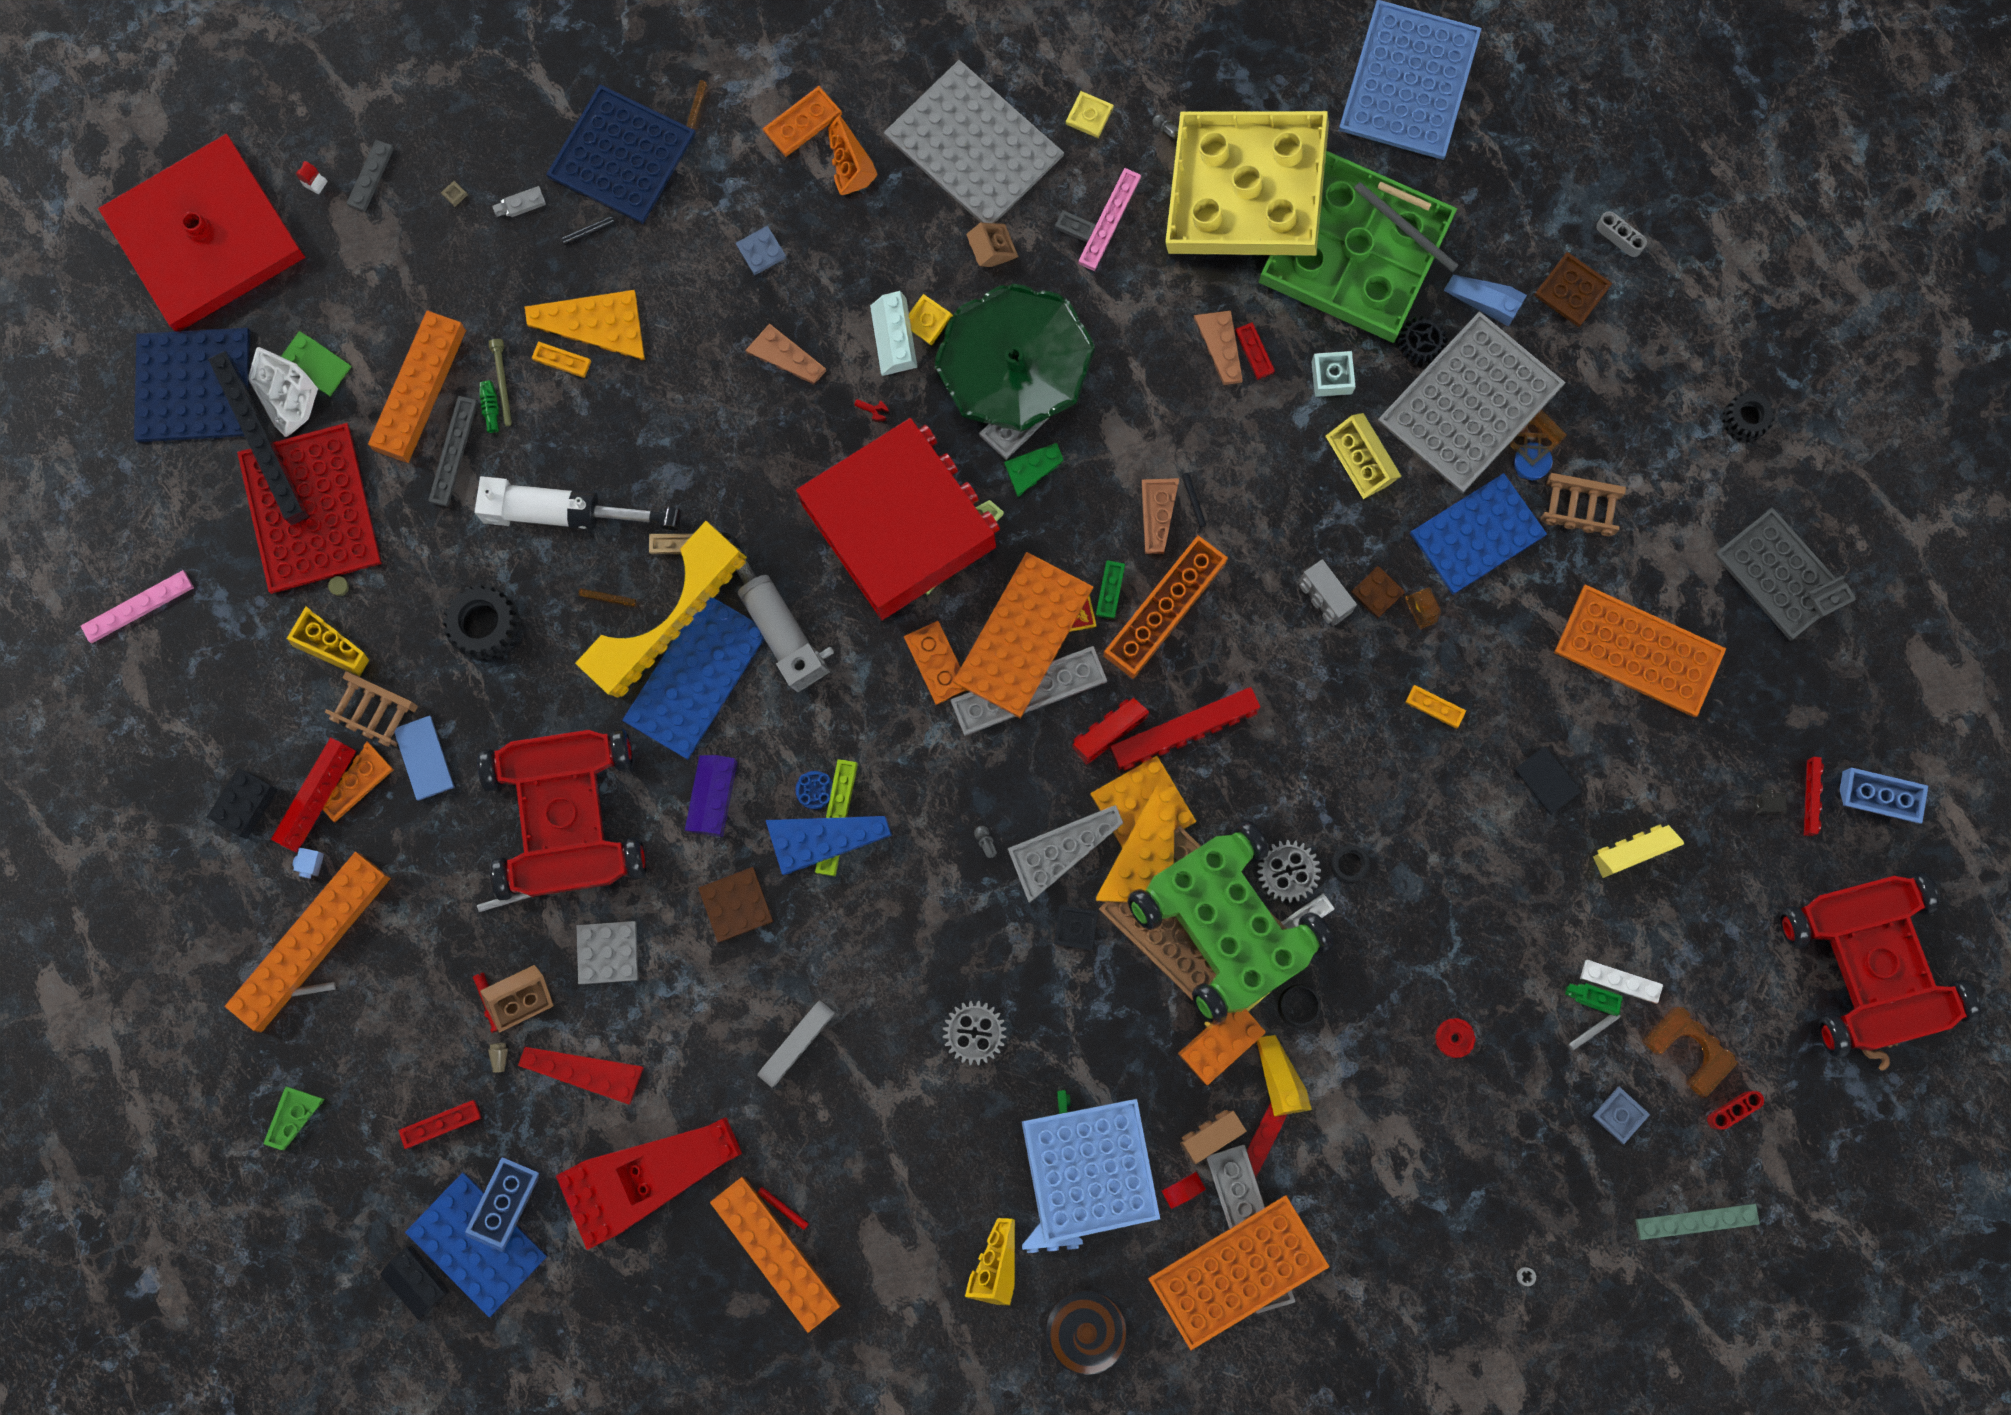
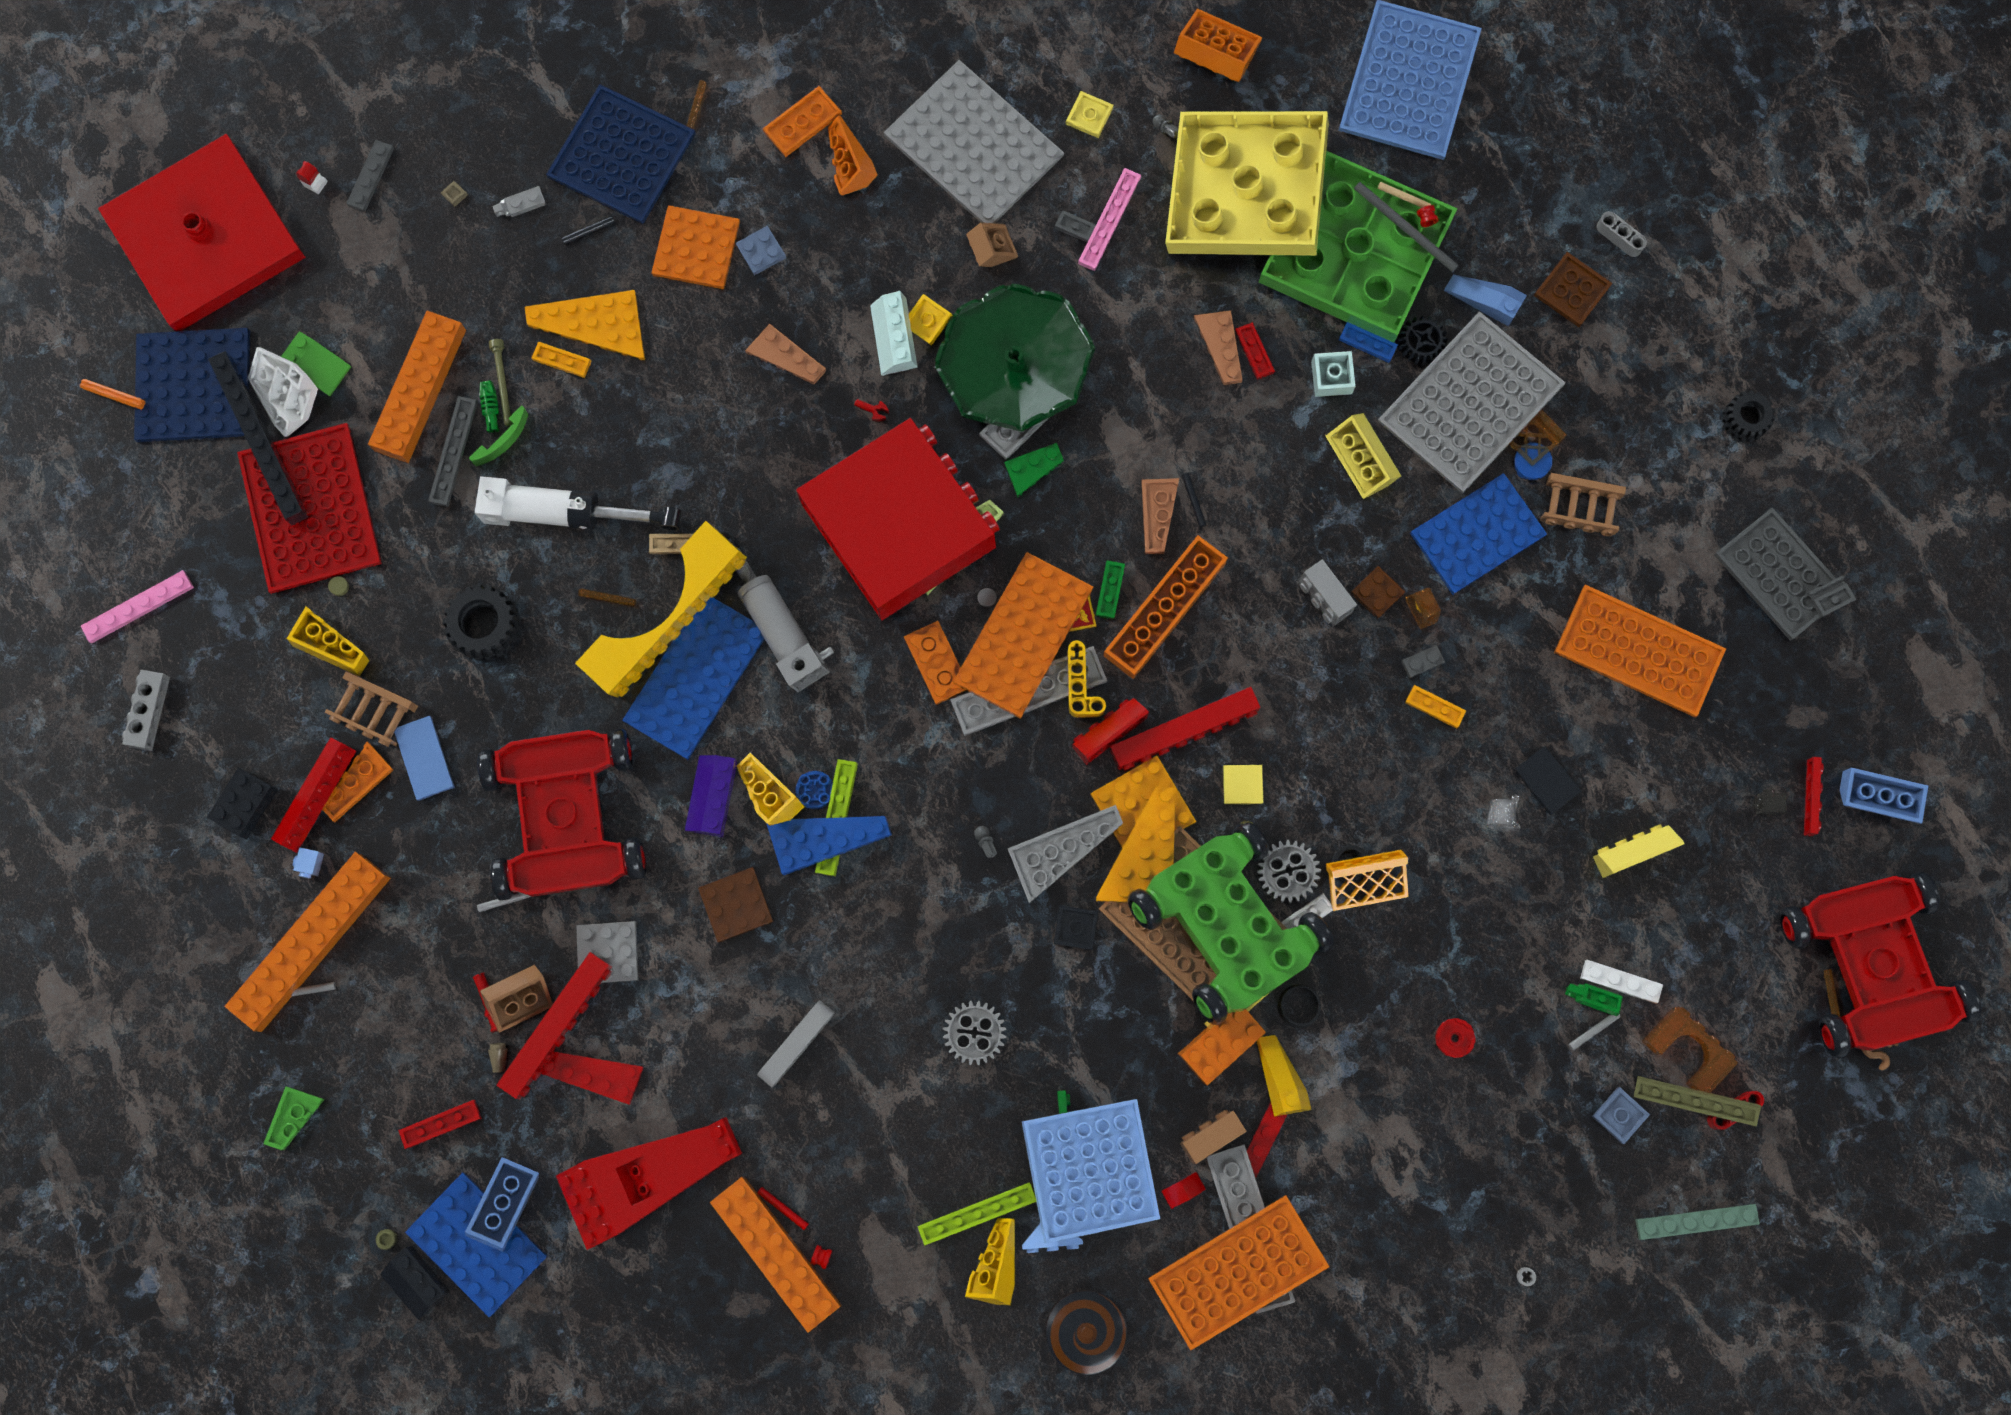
(112, 394): none -> orange axle
(150, 719): none -> light grey brick
(386, 1239): none -> olive tile
(484, 456): none -> bright green slope
(554, 1026): none -> red brick
(695, 247): none -> orange plate
(770, 797): none -> yellow wedge
(821, 1257): none -> red wheel
(976, 1213): none -> lime plate
(987, 597): none -> light grey piece
(1080, 679): none -> yellow beam
(1217, 45): none -> orange slope
(1243, 784): none -> light yellow tile
(1368, 342): none -> blue plate
(1368, 864): none -> light orange fence
(1422, 661): none -> dark grey plate
(1427, 216): none -> red wheel
(1503, 815): none -> clear hat
(1697, 1101): none -> olive plate
(1831, 992): none -> clear orange bar

